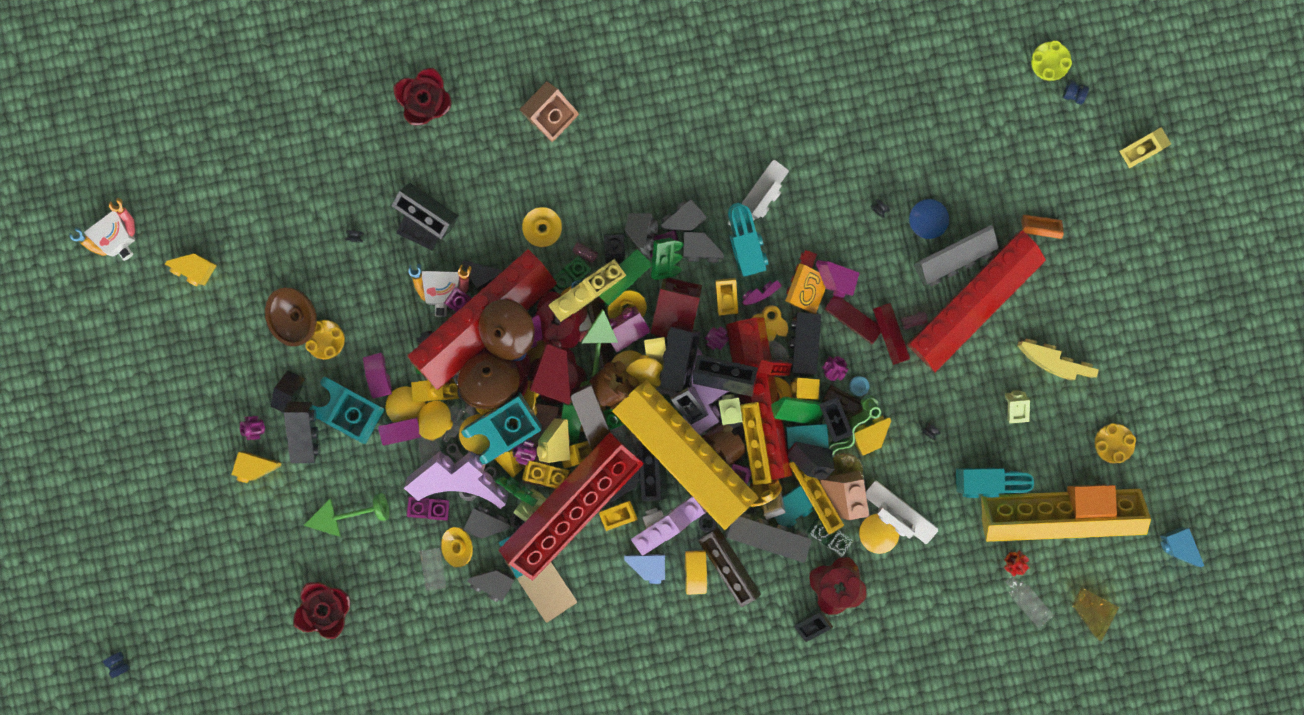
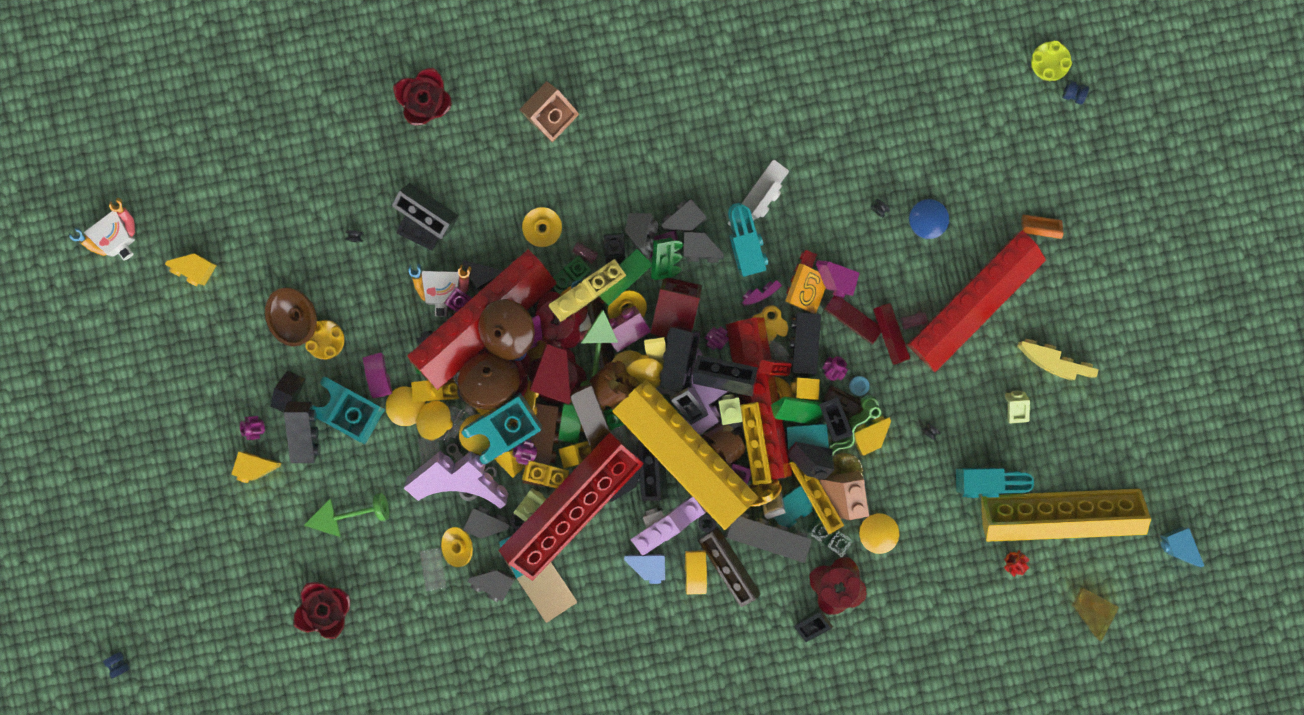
(399, 431): magenta slope -> none
(428, 508): magenta slope -> none
(513, 486): green plate -> none
(554, 442): light yellow slope -> none
(618, 515): yellow slope -> none
(726, 296): yellow slope -> none
(899, 514): white bracket -> none
(956, 256): slope -> none
(1029, 602): clear hinge -> none
(1093, 500): orange slope -> none
(1115, 443): yellow dish -> none
(1145, 147): light yellow slope -> none

